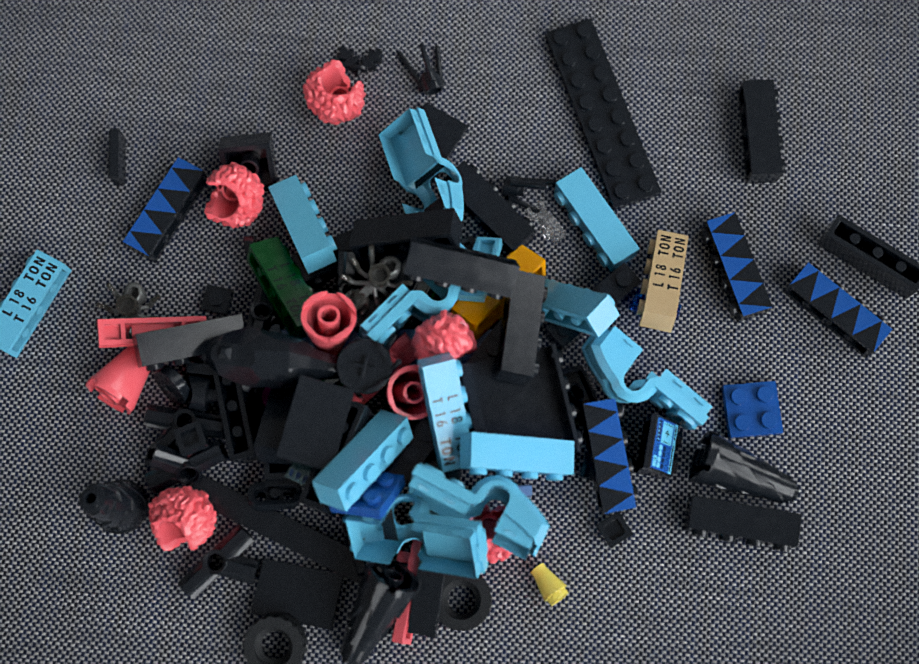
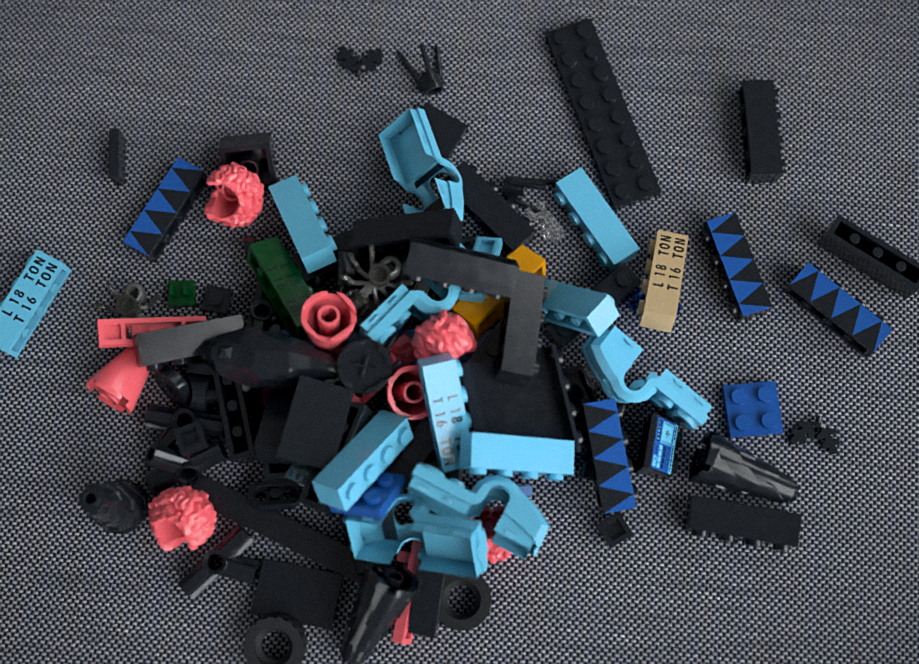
(182, 294): none -> dark green tile
(331, 96): coral hair -> none
(549, 584): light yellow cone -> none
(825, 433): none -> black animal

